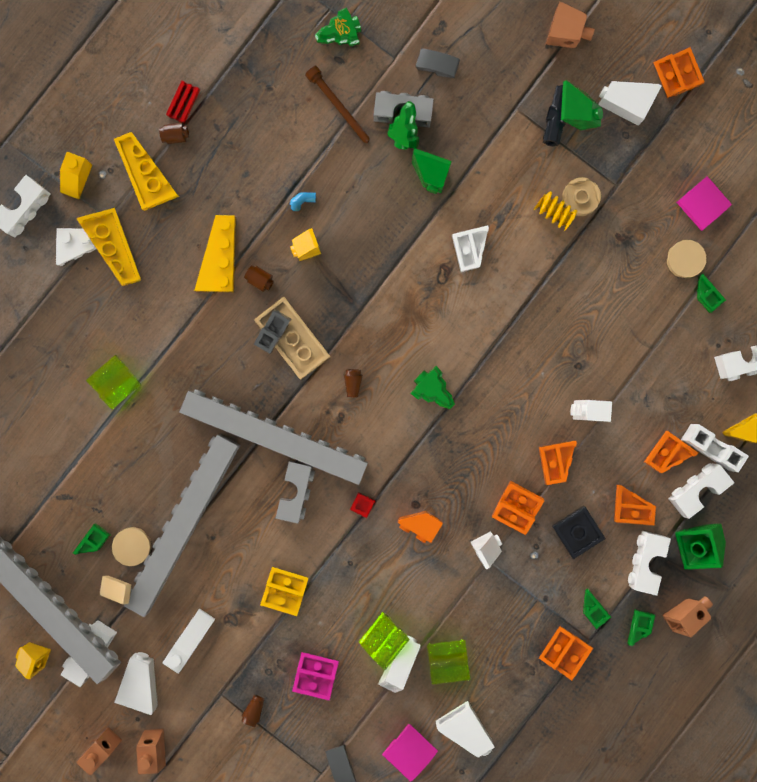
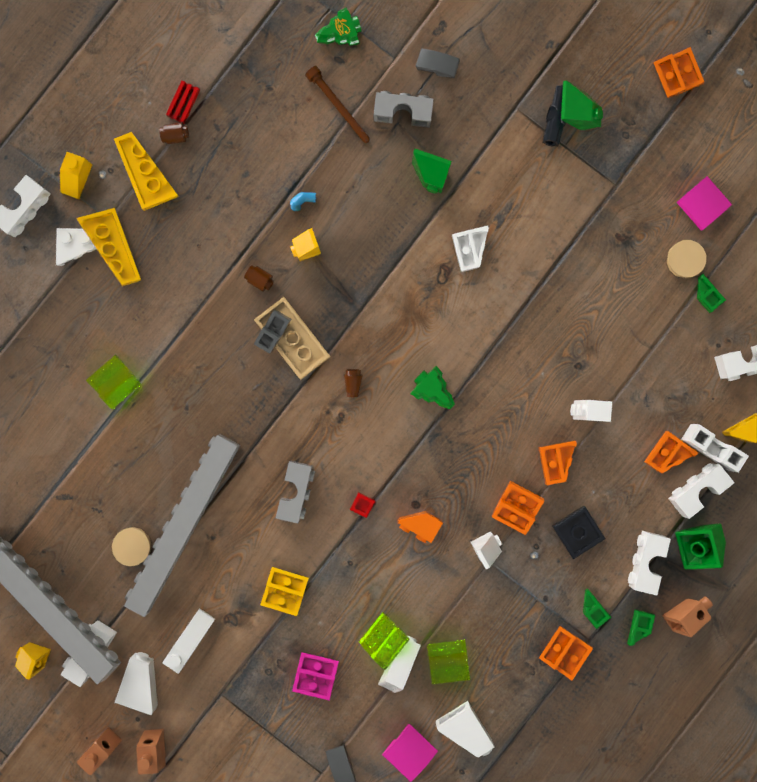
(93, 540): green tile -> none
(115, 589): tan tile -> none
(219, 258): yellow wing -> none
(252, 713): reddish brown cone -> none
(274, 437): light grey brick -> none
(404, 128): green rock -> none
(556, 210): yellow piece -> none
(568, 27): nougat torso -> none
(582, 196): tan tile -> none
(629, 99): white slope -> none
(632, 508): orange wing -> none

